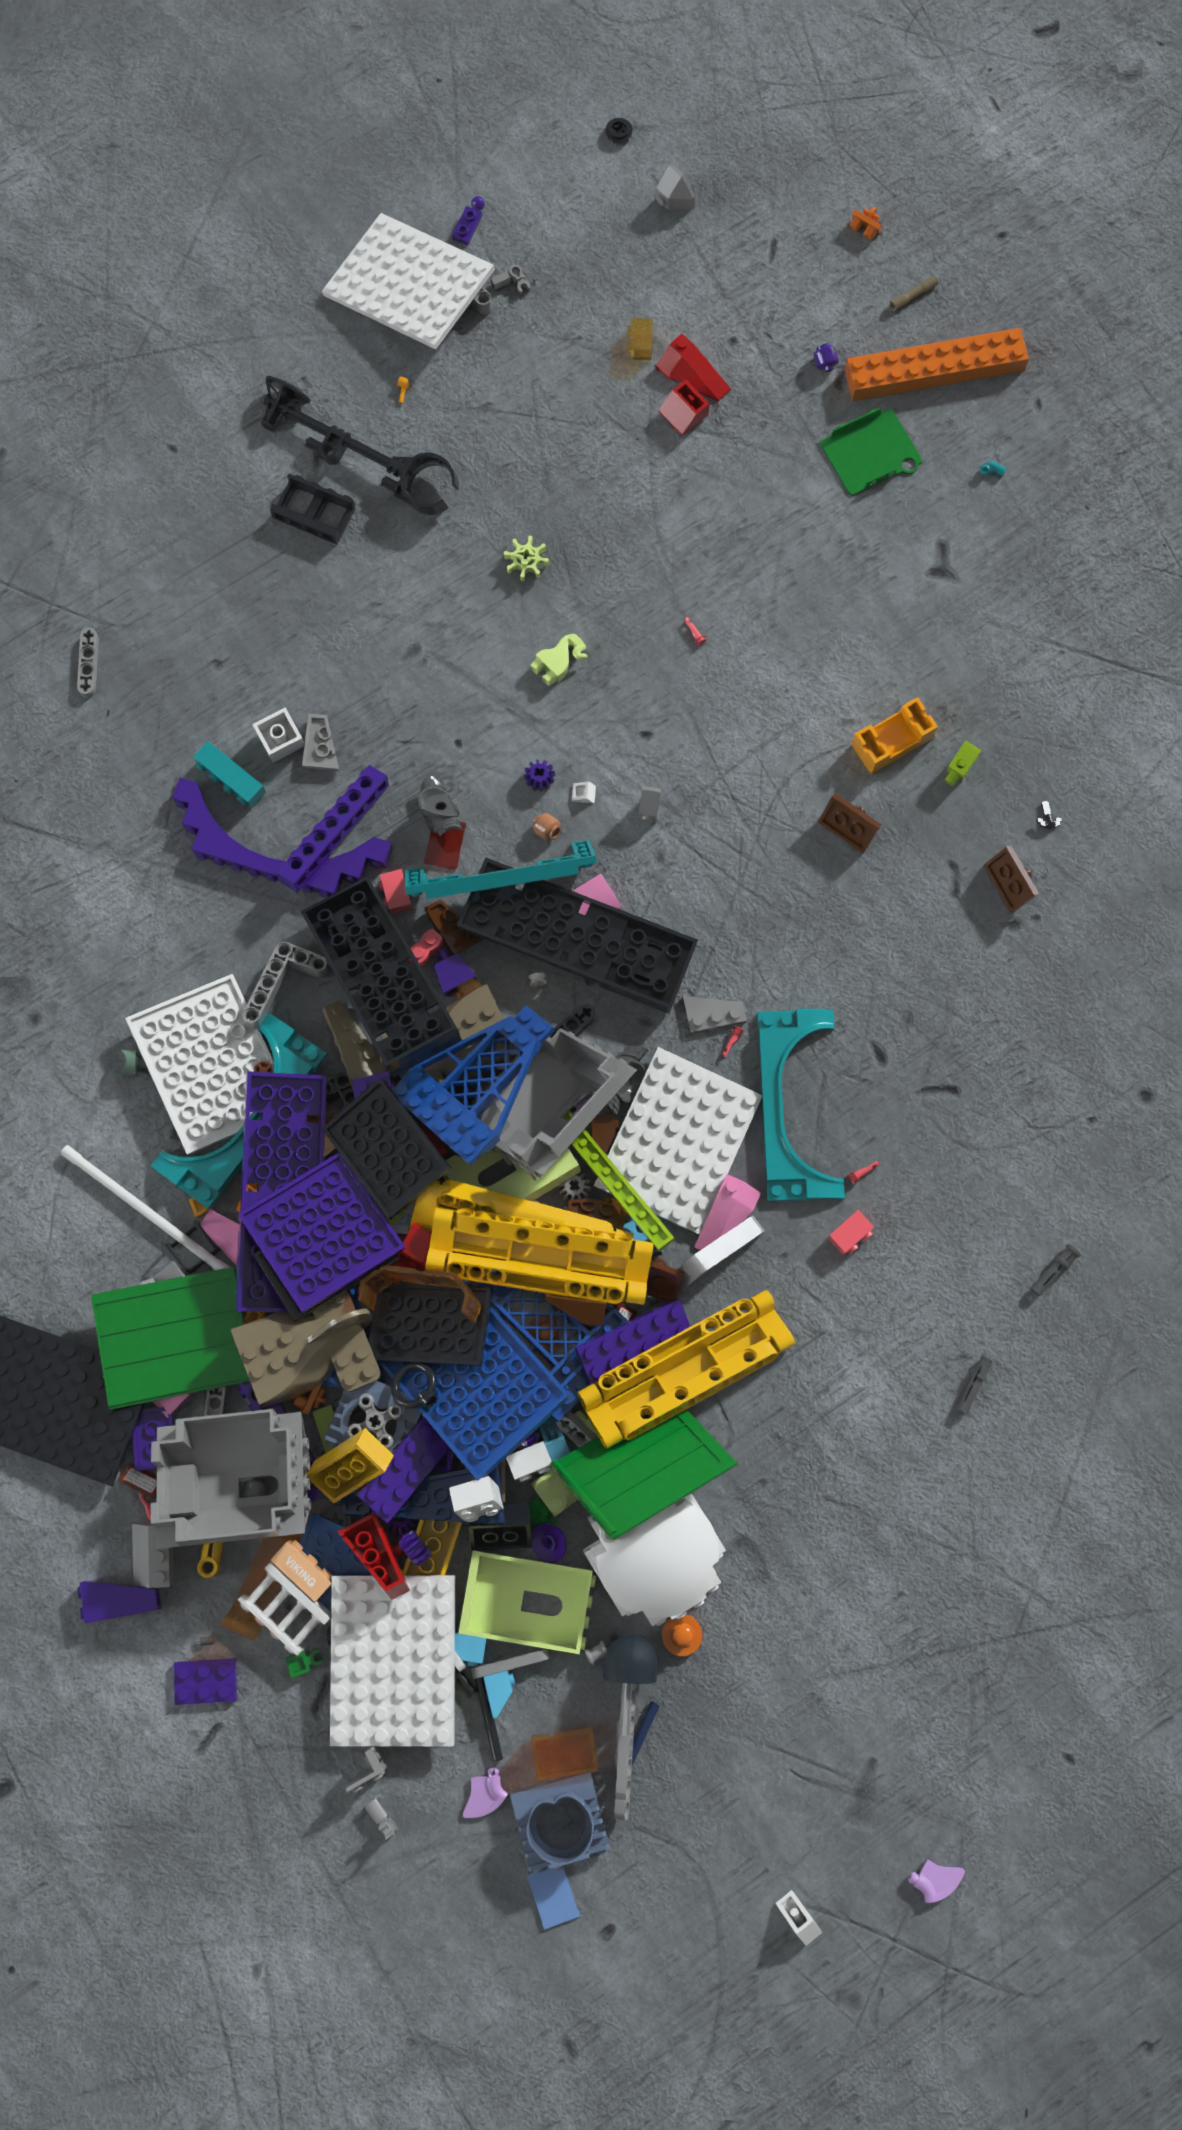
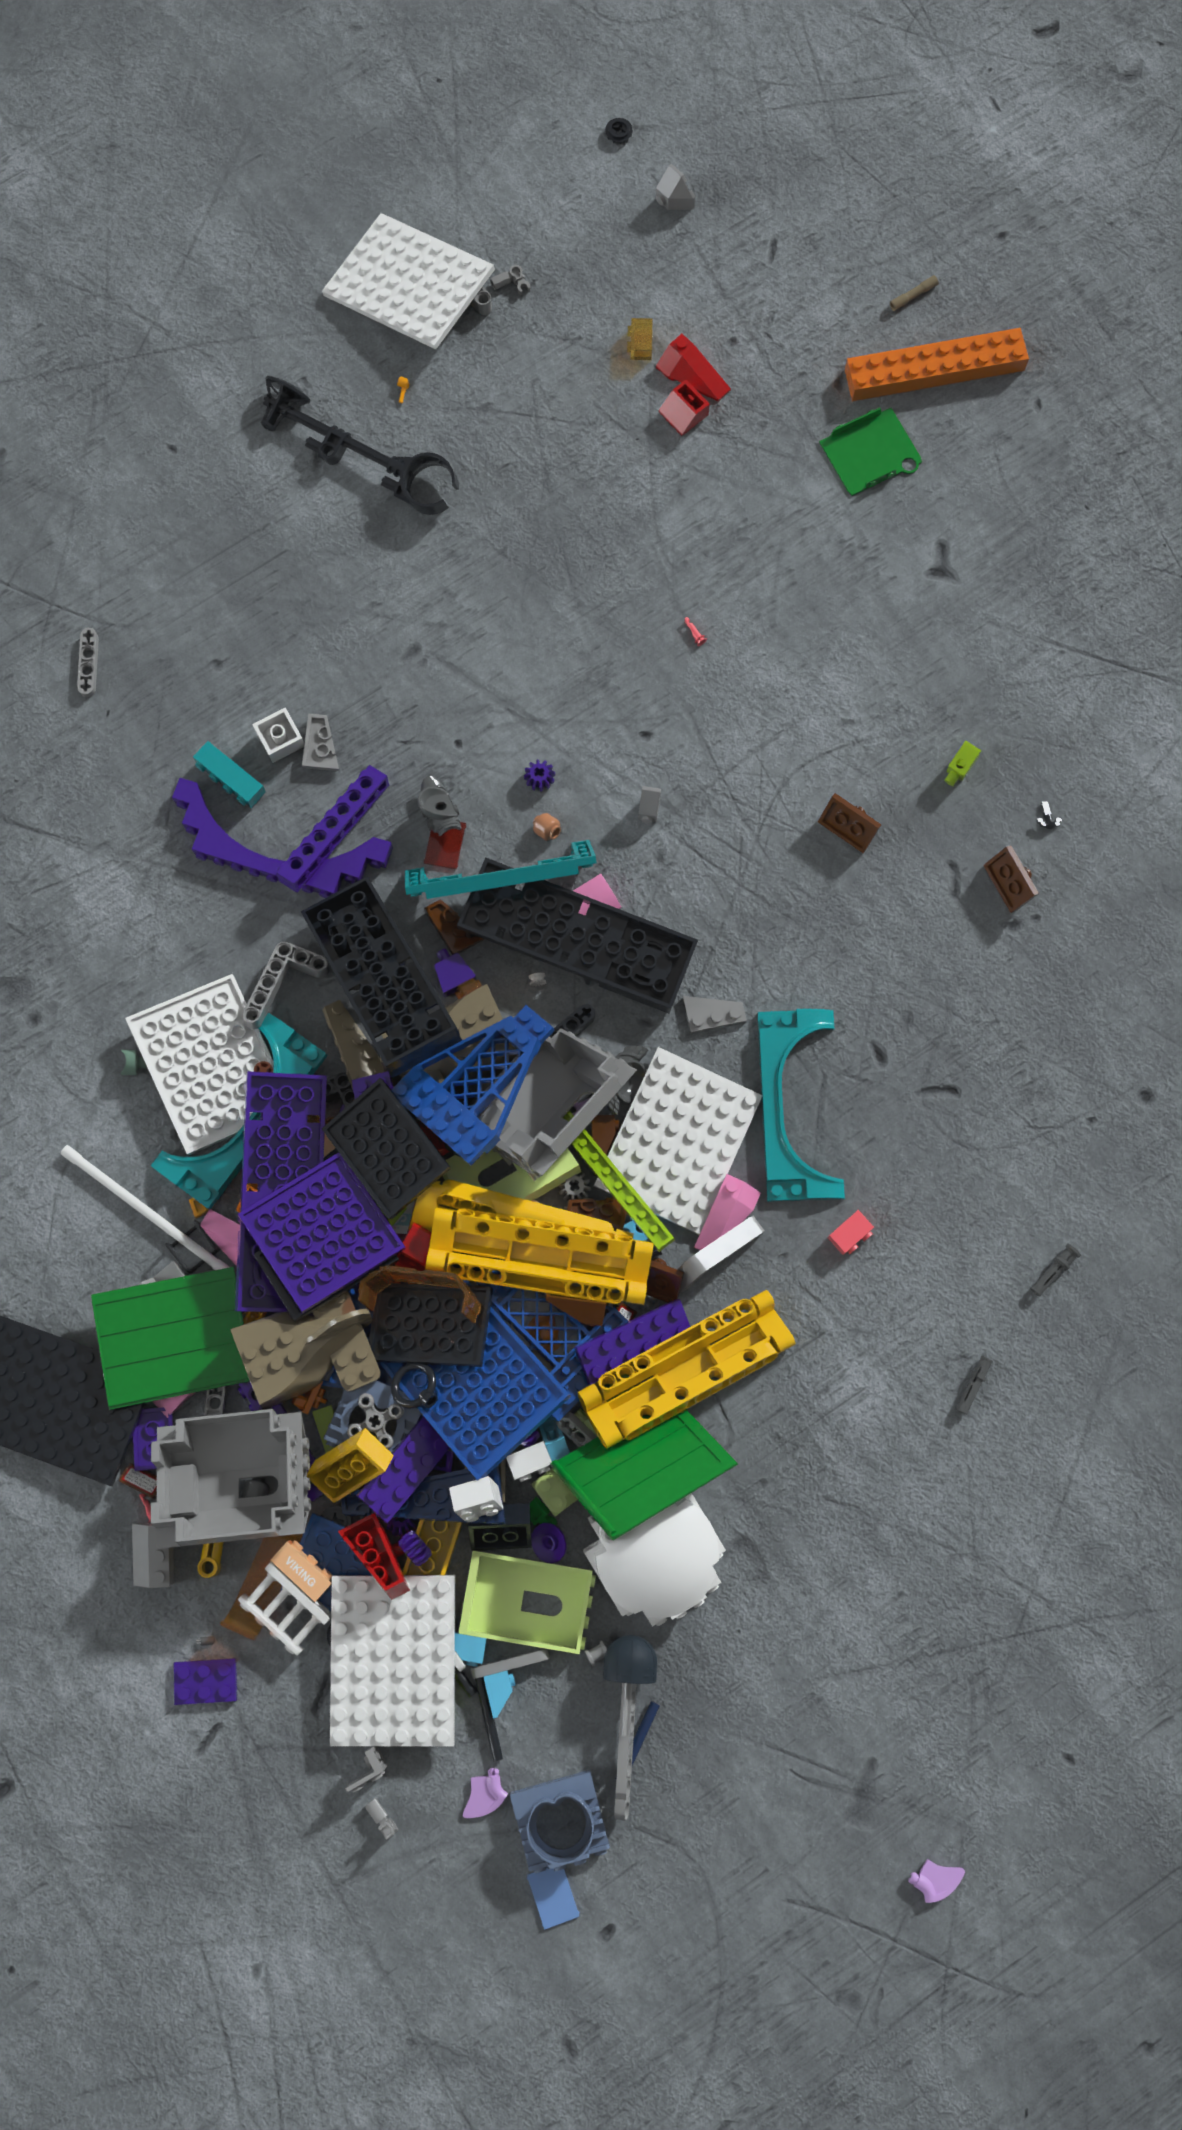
(113, 1600): dark purple slope -> none
(300, 1664): green plate -> none
(310, 521): black window -> none
(394, 888): coral brick -> none
(429, 945): coral brick -> none
(469, 221): dark purple plate -> none
(526, 565): yellowish green gear -> none
(556, 660): yellowish green hips -> none
(564, 1753): clear orange piece -> none
(583, 792): white slope -> none
(682, 1635): orange plate -> none
(734, 1037): coral piece -> none
(798, 1918): white slope -> none
(826, 357): dark purple head -> none
(861, 1172): coral piece -> none
(872, 226): orange hips -> none
(894, 736): light orange piece -> none
(992, 467): teal arm -> none

